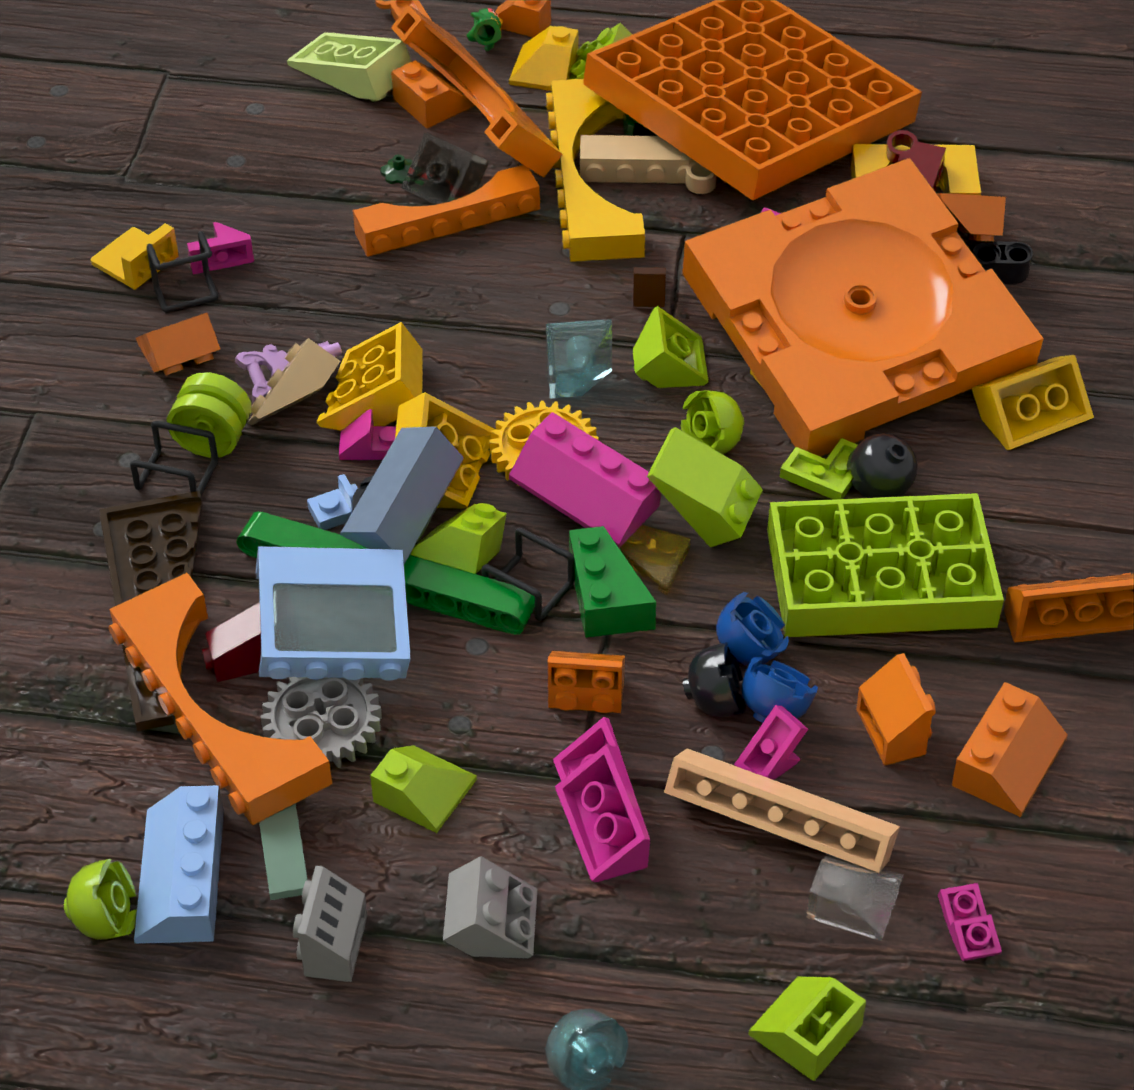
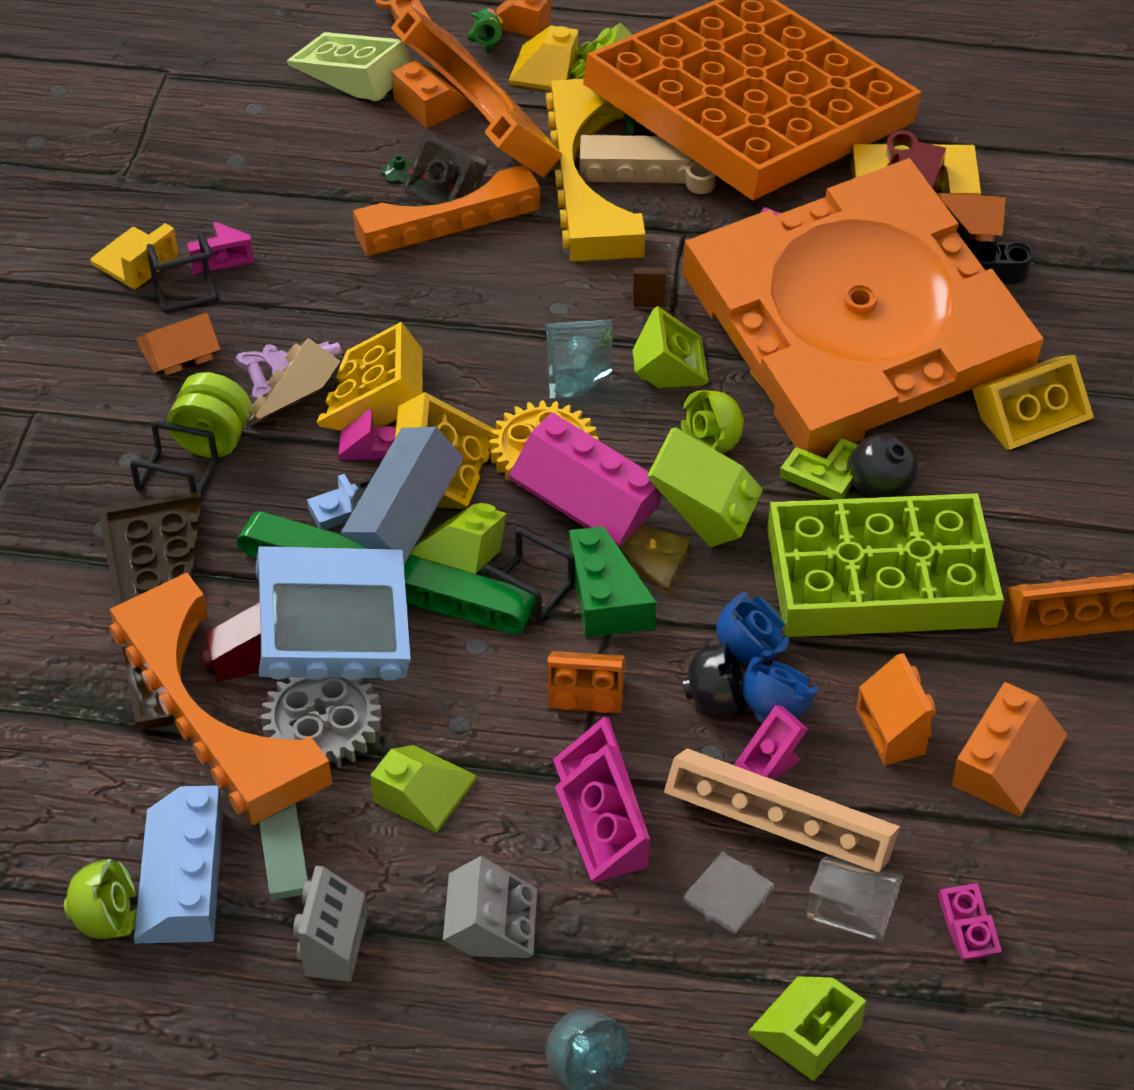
(728, 892): none -> clear piece

